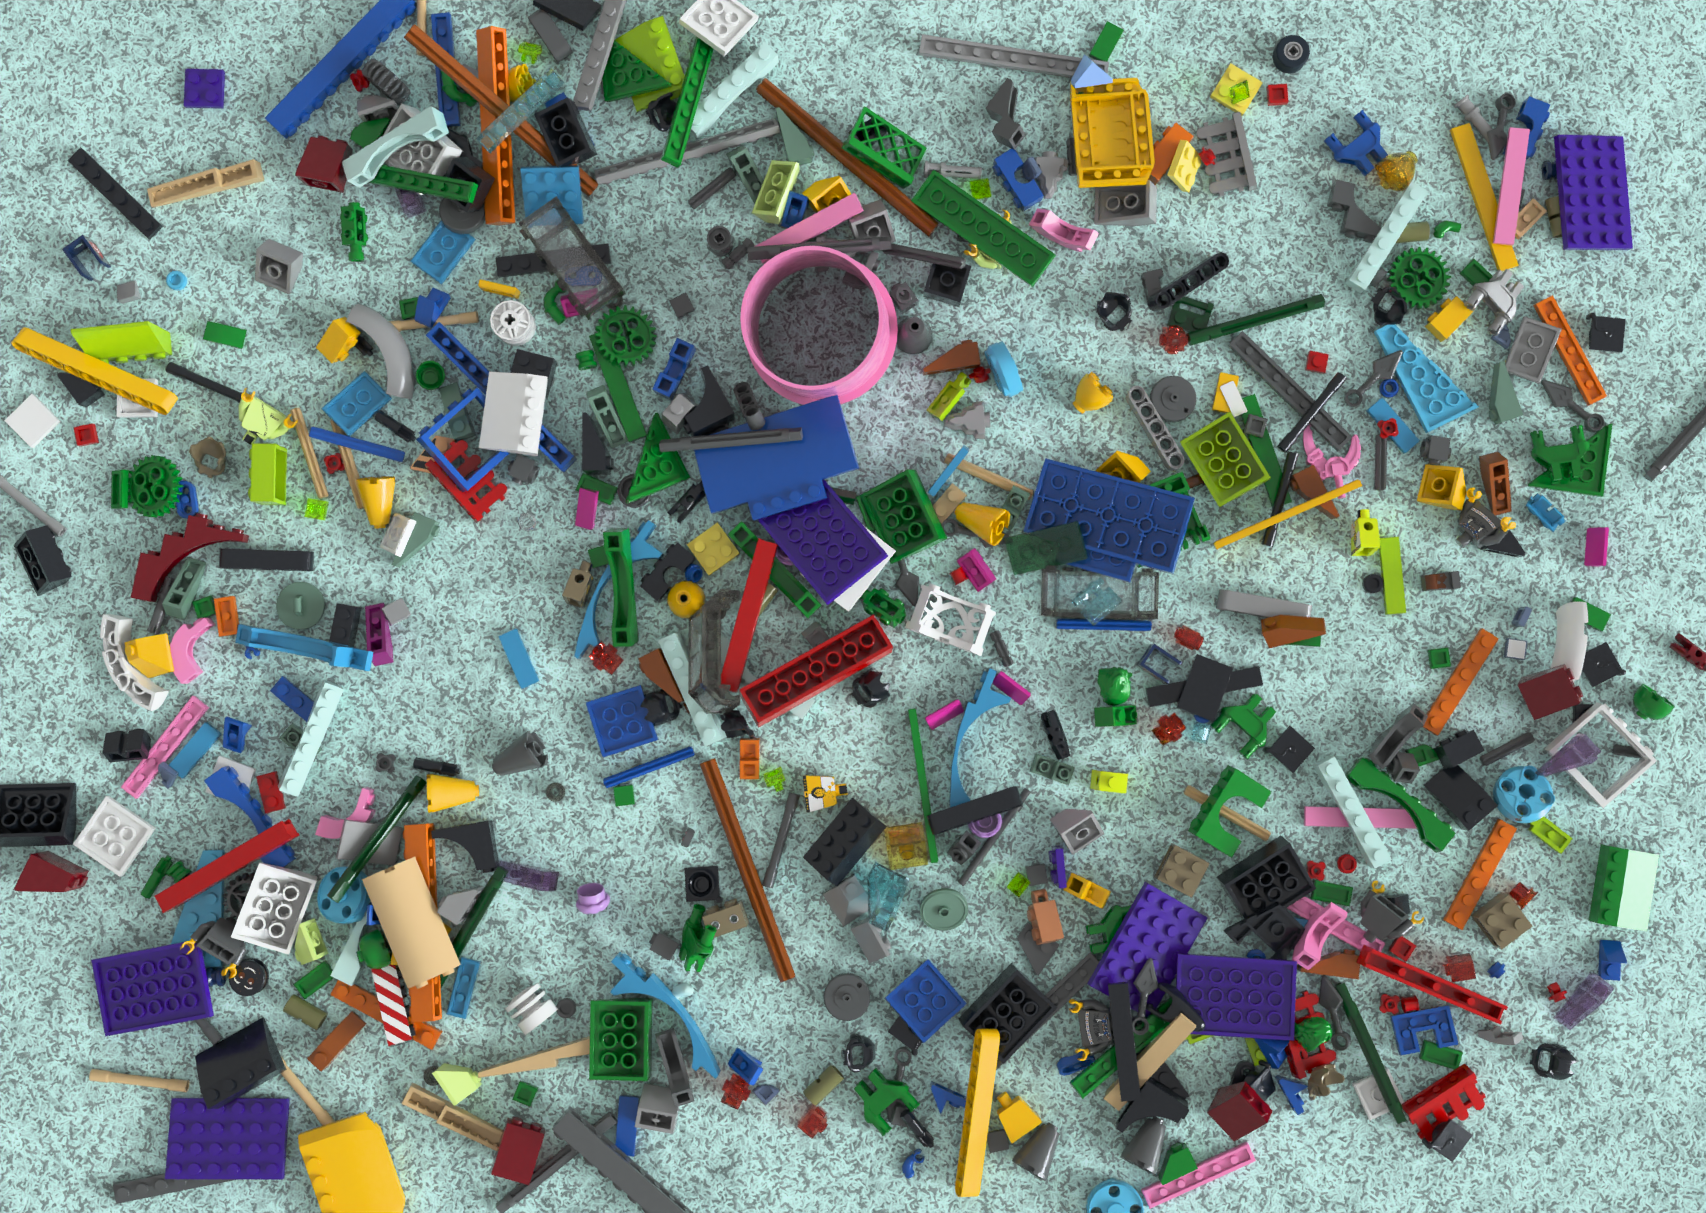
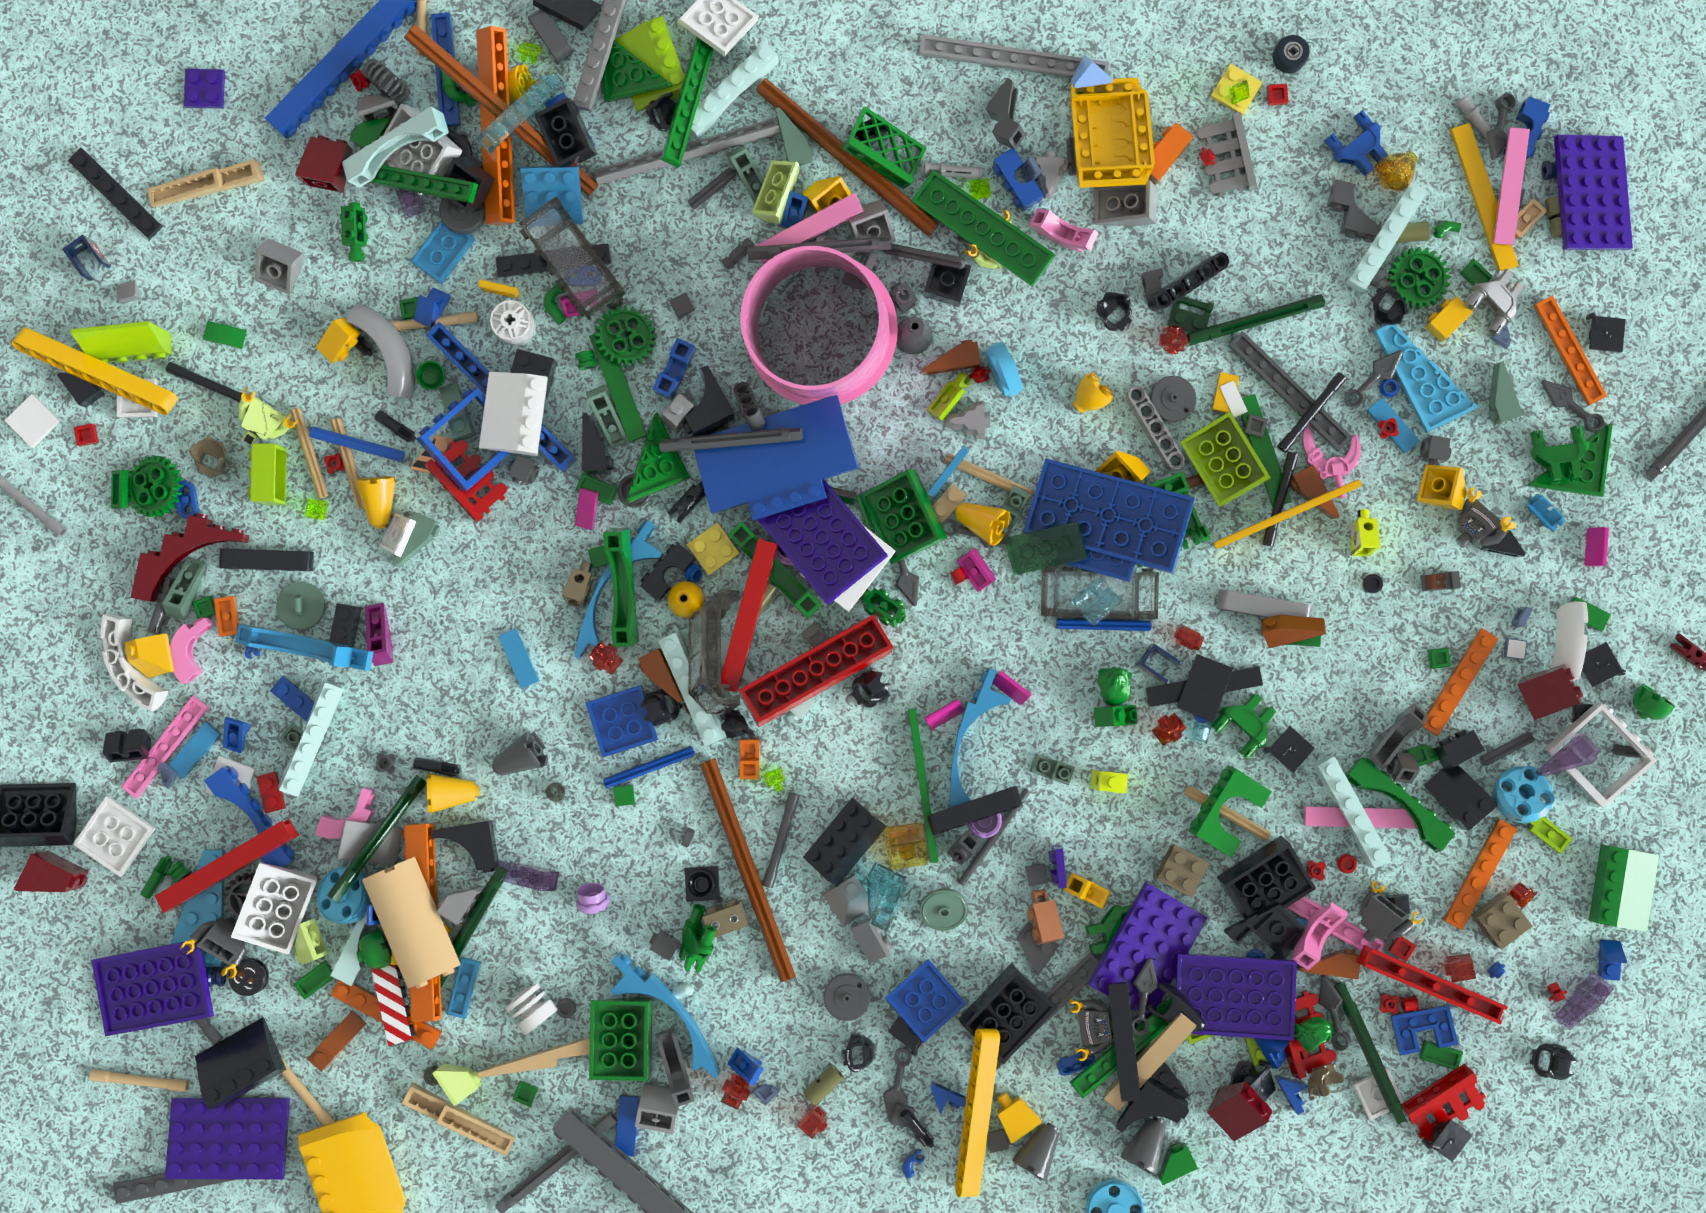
(42, 559): black slope -> none
(176, 280): medium azure tile -> none
(306, 1011): olive pin -> none
(356, 403): dark azure tile -> none
(396, 611): light grey slope -> none
(518, 1150): dark red slope -> none
(720, 241): dark grey wheel -> none
(821, 791): torso -> none
(878, 1100): green connector -> none
(925, 626): white fence -> none
(1001, 648): dark grey axle -> none
(1018, 884): clear neon green slope -> none
(1055, 734): black hinge -> none
(1077, 828): light grey slope -> none
(1106, 42): green tile -> none
(1184, 166): light yellow plate -> none
(1207, 1171): bright pink tile -> none
(1316, 362): red plate -> none
(1332, 893): green tile -> none
(1380, 463): dark grey axle -> none
(1392, 576): lime tile -> none
(1495, 1036): light grey slope -> none
(1496, 482): dark orange slope -> none
(1531, 349): light grey tile -> none

